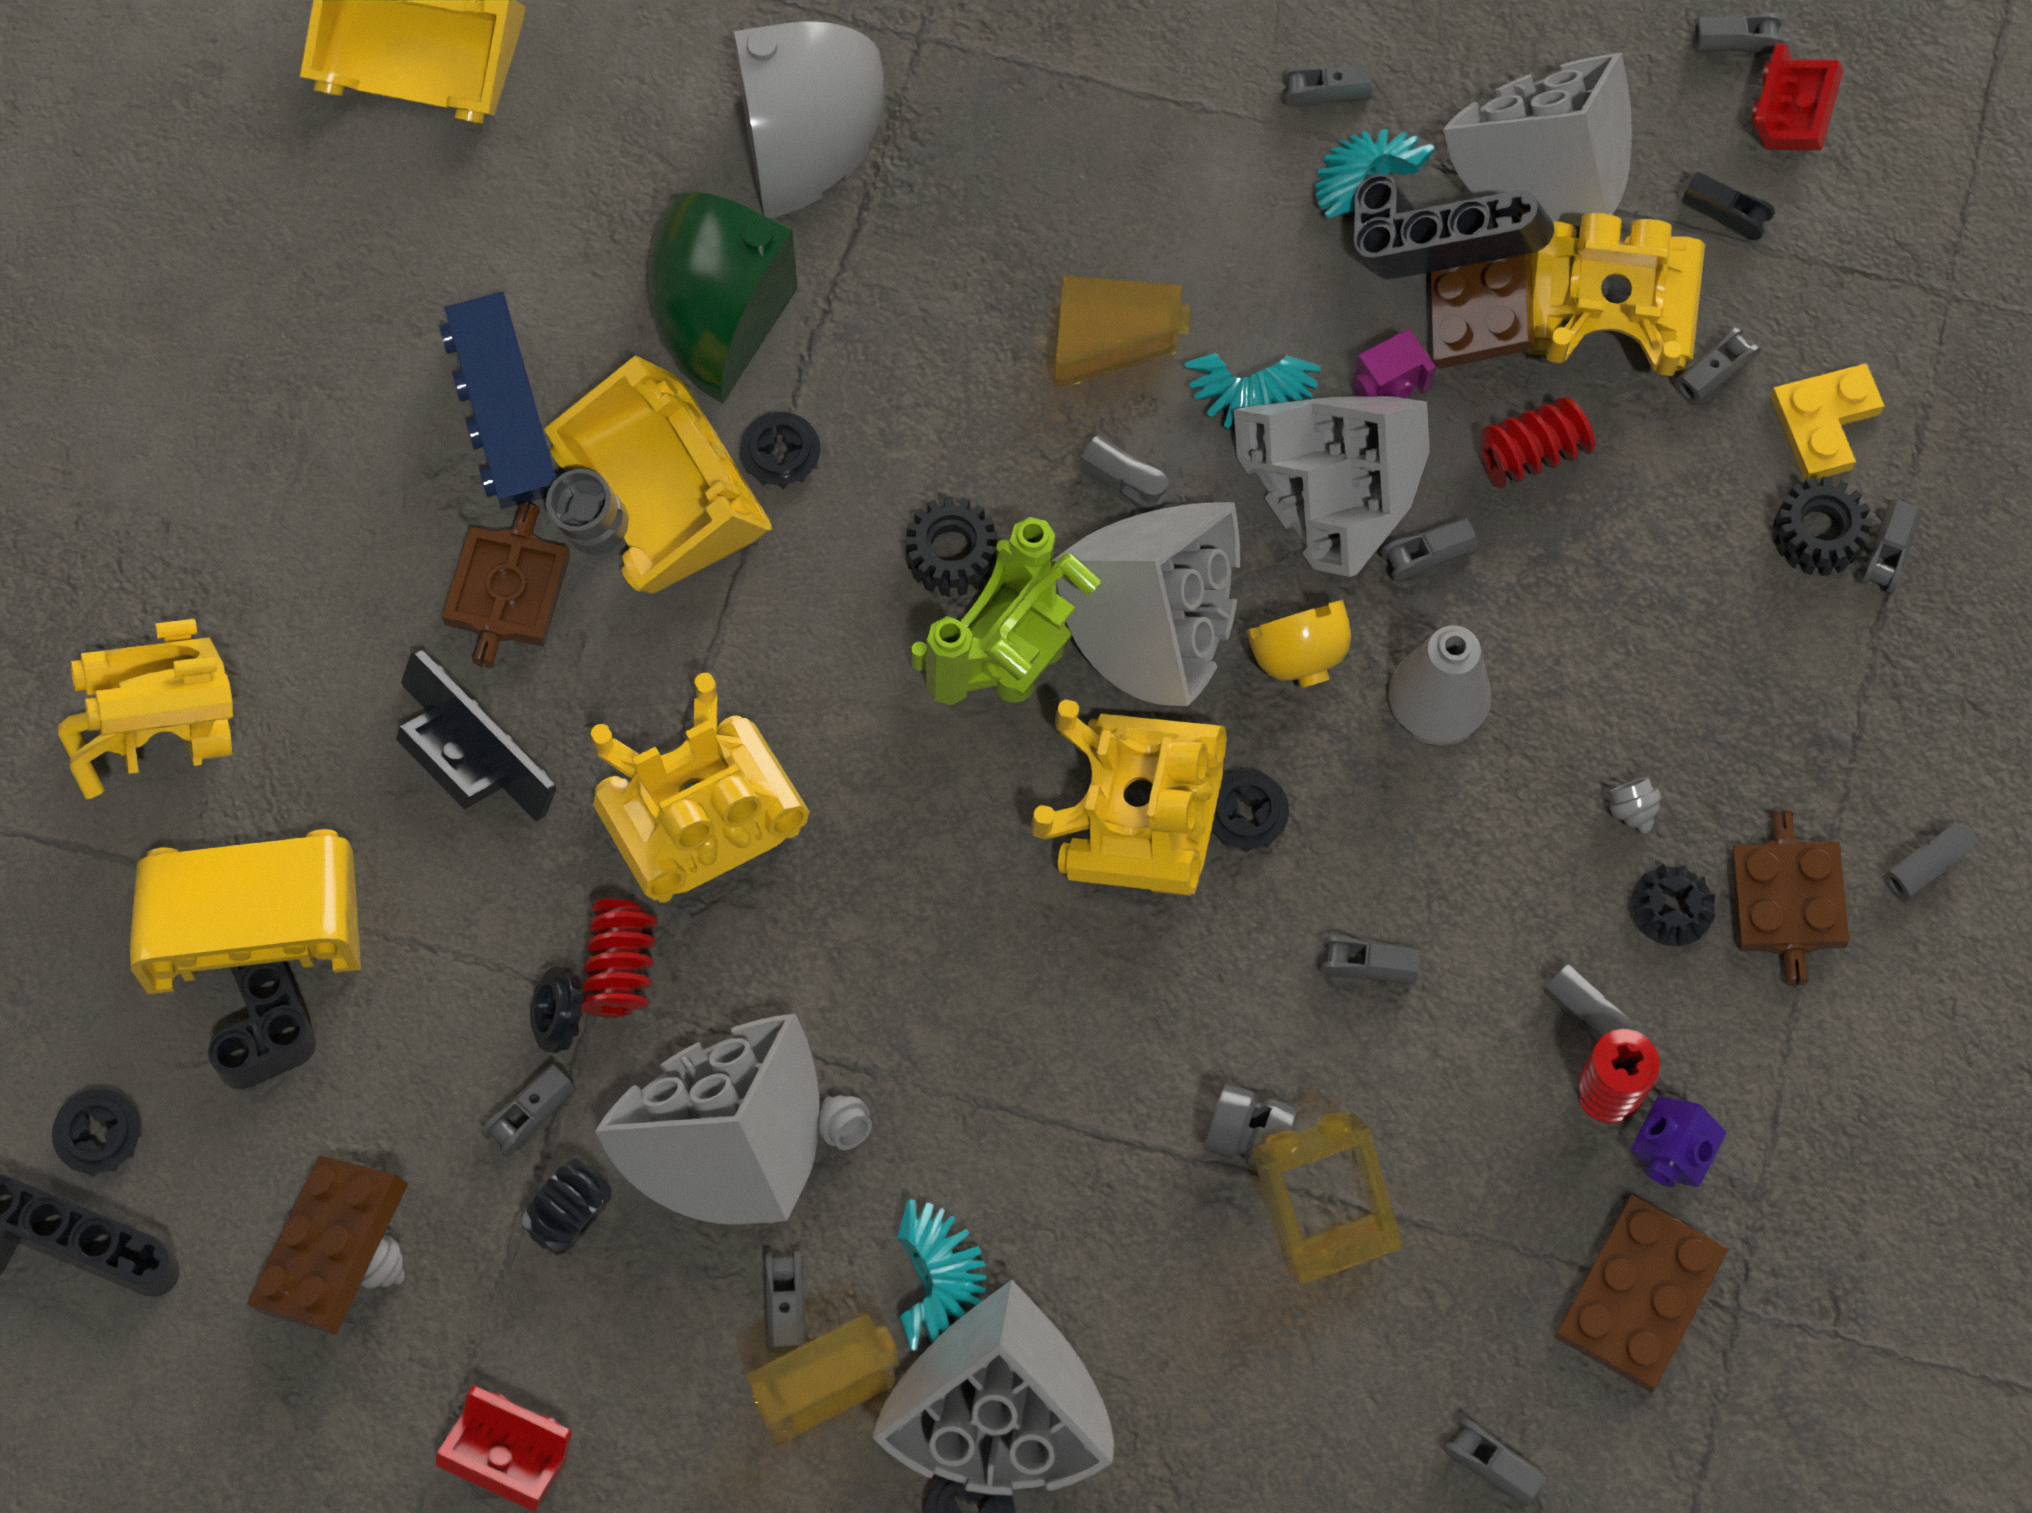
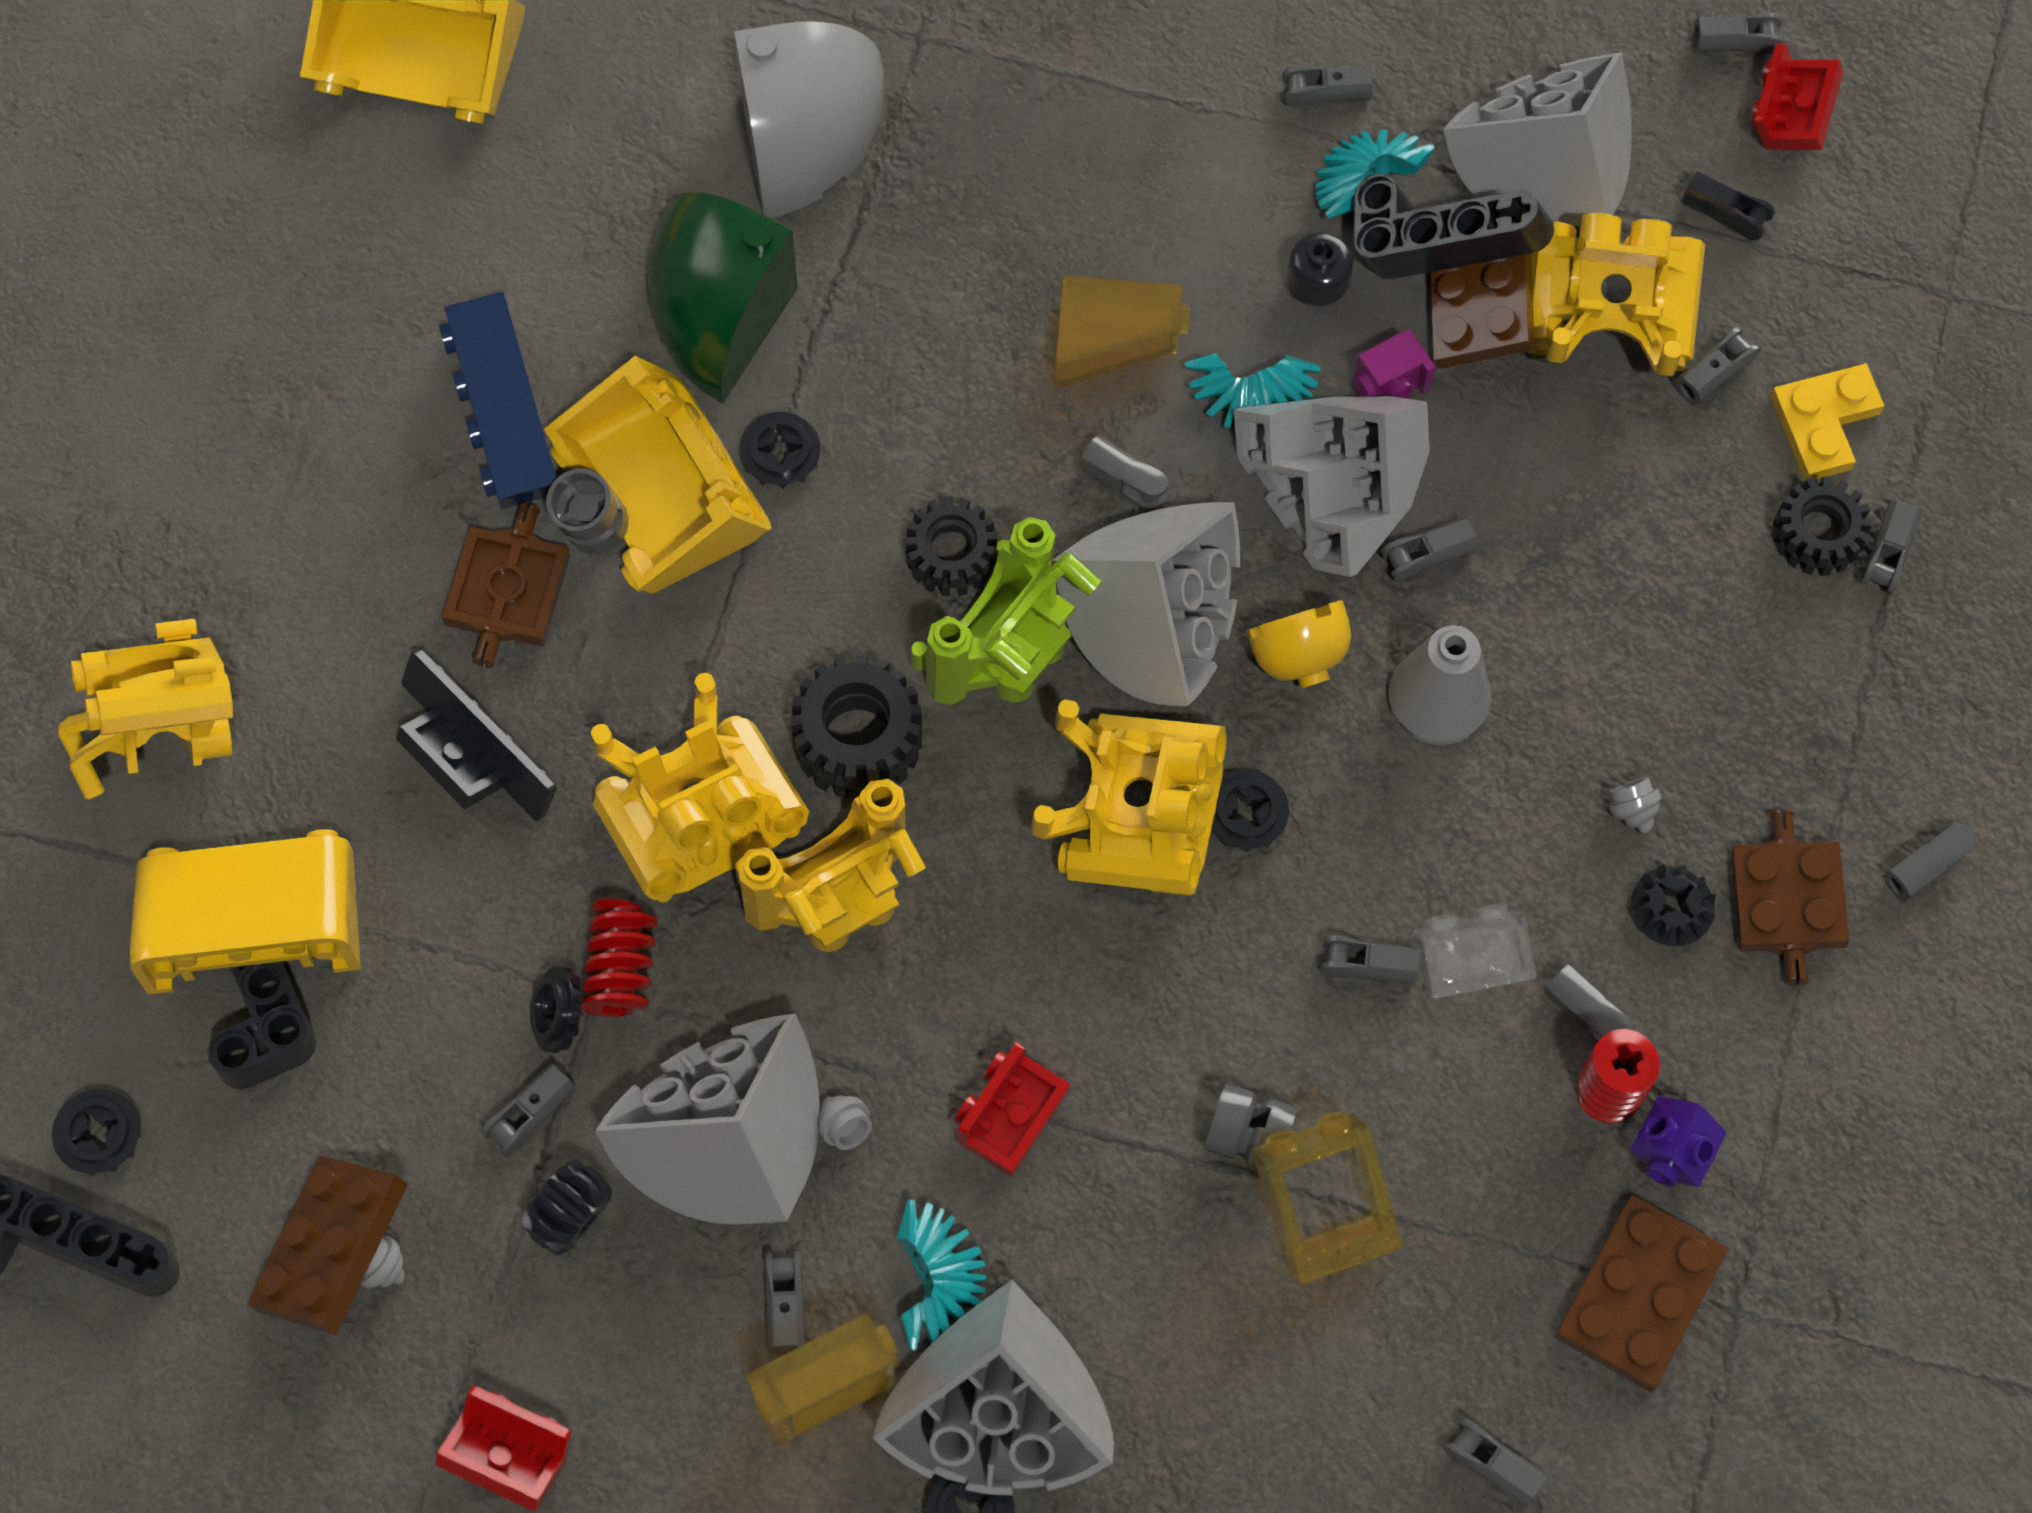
(838, 880): none -> yellow piece
(848, 689): none -> black tyre
(1010, 1110): none -> red bracket
(1320, 269): none -> black head
(1475, 951): none -> clear bracket
(1533, 437): red piece -> none

